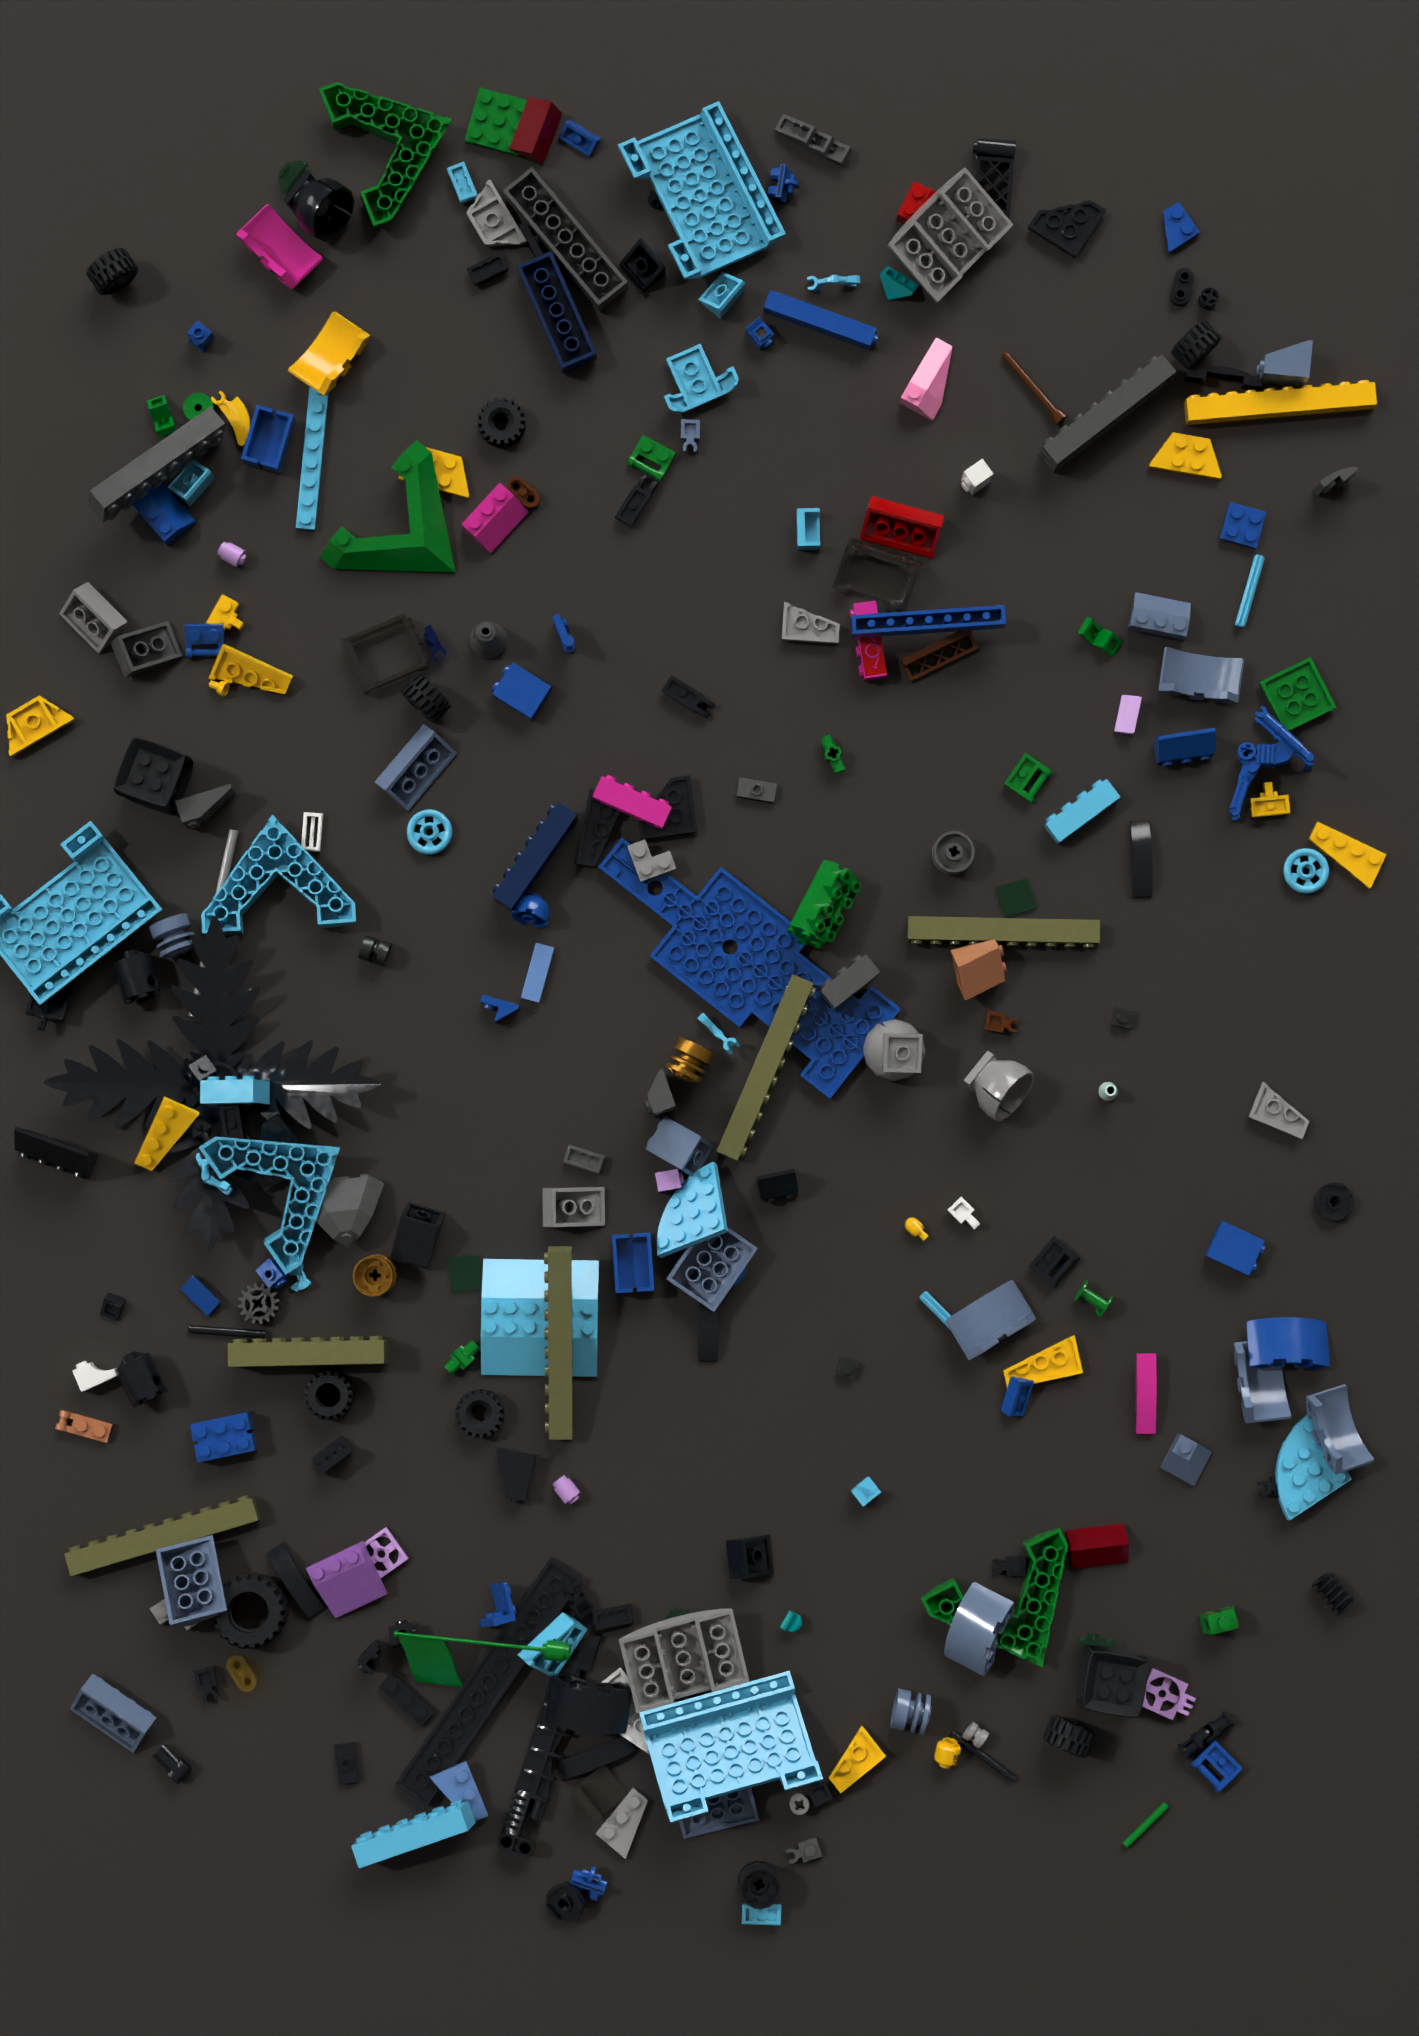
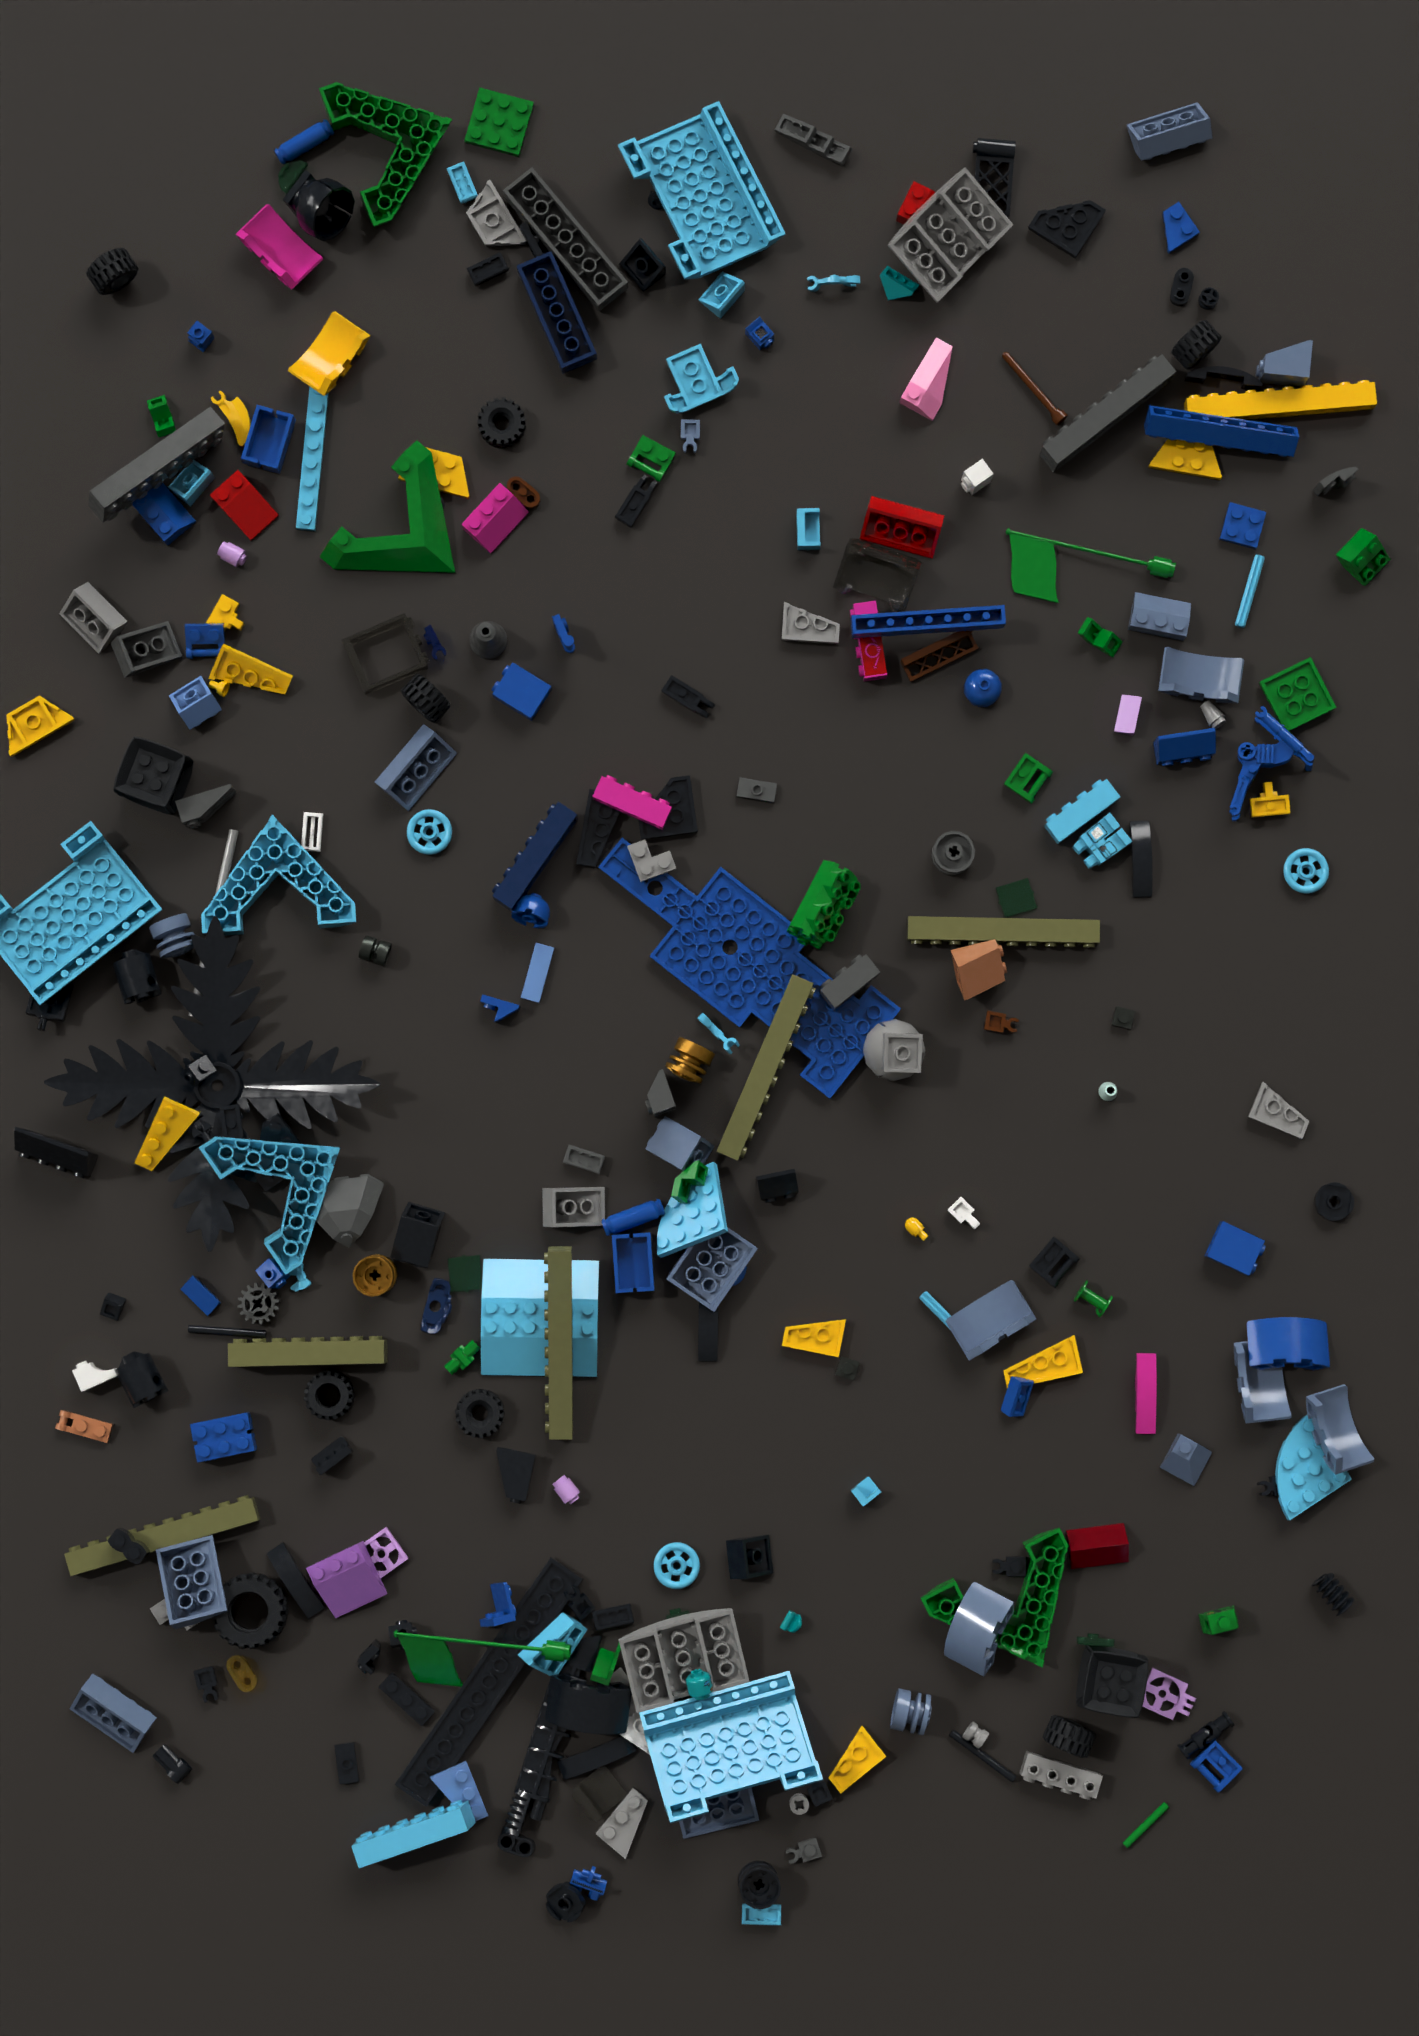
(124, 1541): none -> black brick
(195, 400): green piece -> none
(195, 702): none -> medium blue slope
(223, 1186): medium azure piece -> none
(234, 1091): medium azure wedge -> none
(244, 505): none -> red slope
(304, 141): none -> blue axle
(438, 1291): none -> dark blue piece
(535, 129): dark red slope -> none
(579, 137): blue slope -> none
(605, 1665): none -> green panel
(633, 1217): none -> blue axle
(665, 1578): none -> medium azure plate
(669, 1180): lavender brick -> none
(693, 1175): none -> green slope
(699, 1684): none -> teal head
(785, 184): blue hips -> none
(816, 1337): none -> yellow wing
(820, 320): blue brick -> none
(828, 745): green axle -> none
(947, 1752): yellow head -> none
(982, 688): none -> blue cylinder
(999, 1085): light grey plate -> none
(1035, 564): none -> green flag
(1060, 1774): none -> light grey brick
(1096, 845): none -> medium azure hips
(1170, 131): none -> sand blue slope
(1213, 715): none -> light grey cone
(1221, 431): none -> blue brick
(1353, 855): yellow wing -> none
(1363, 556): none -> green slope

